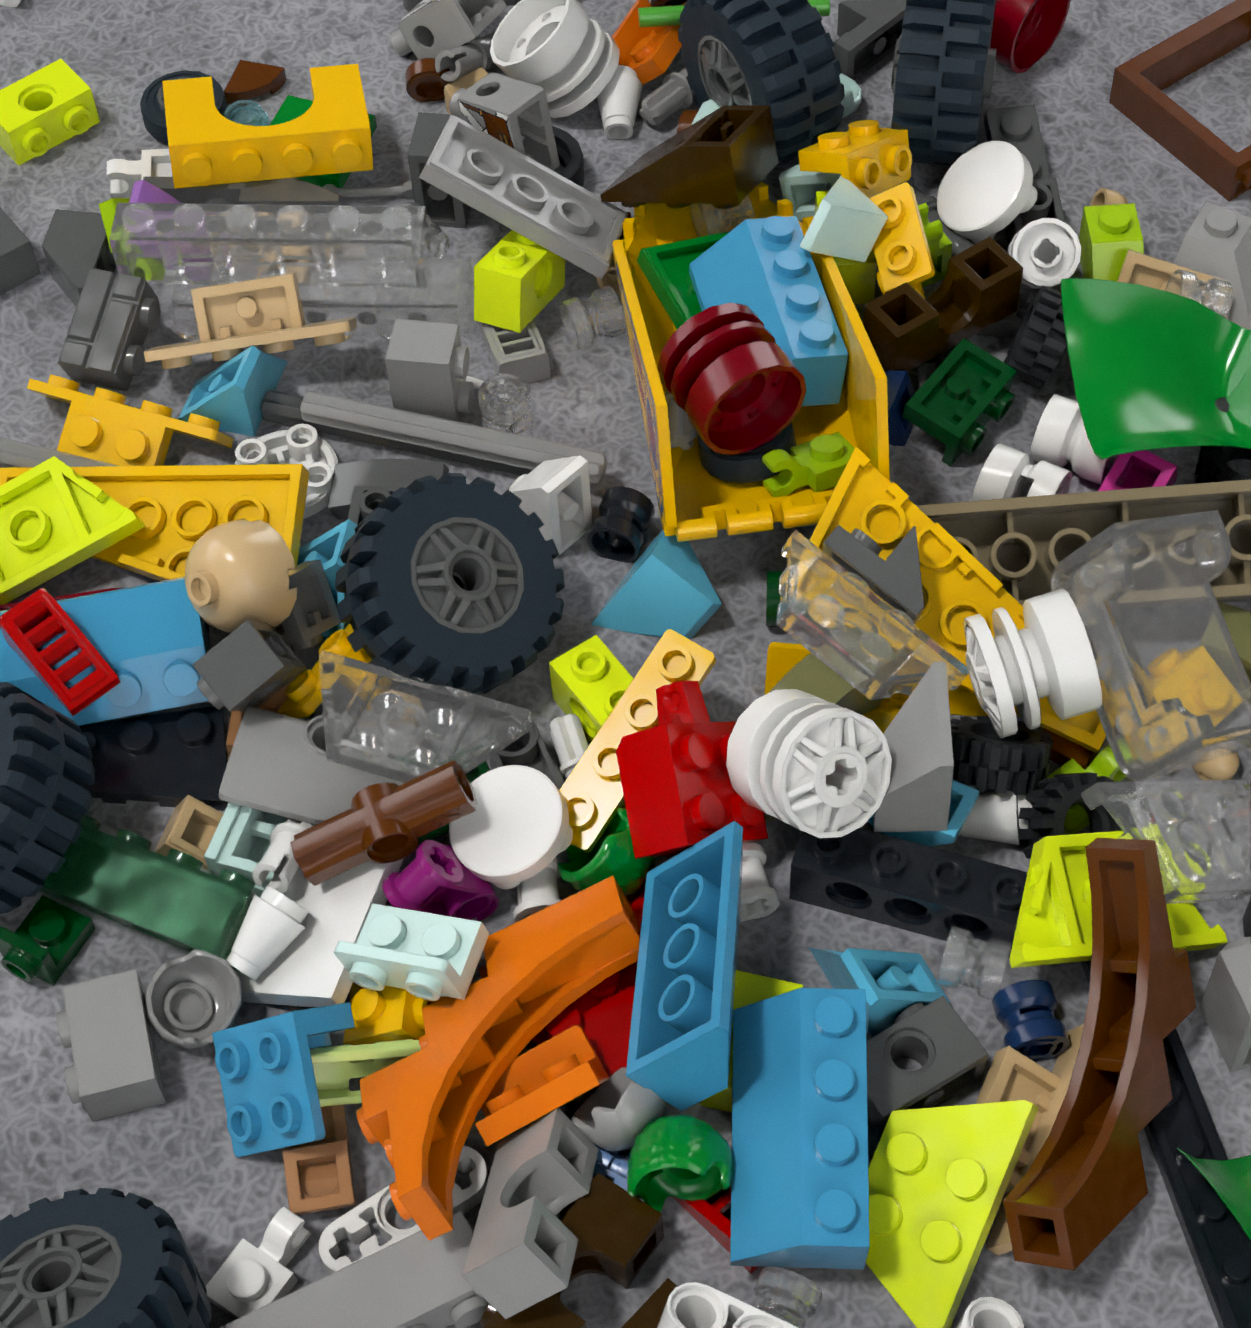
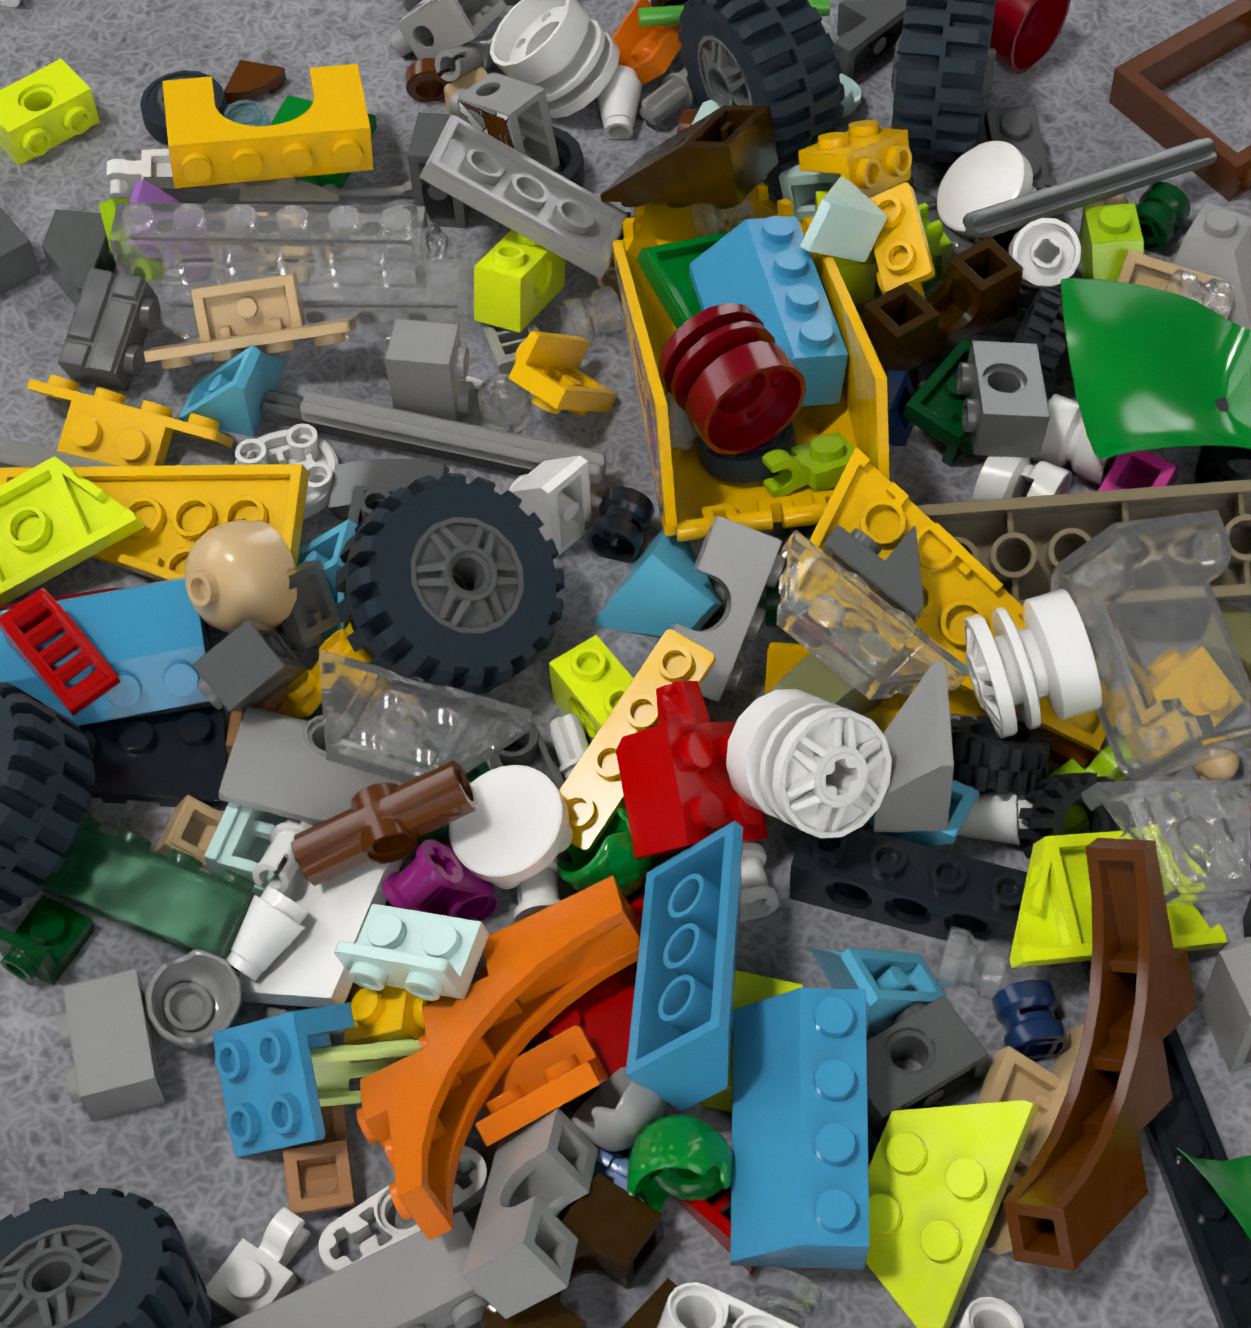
(549, 370): none -> yellow bracket
(742, 565): none -> light grey arch
(1004, 399): none -> dark grey brick
(1089, 189): none -> dark grey axle
(1161, 212): none -> dark green wheel

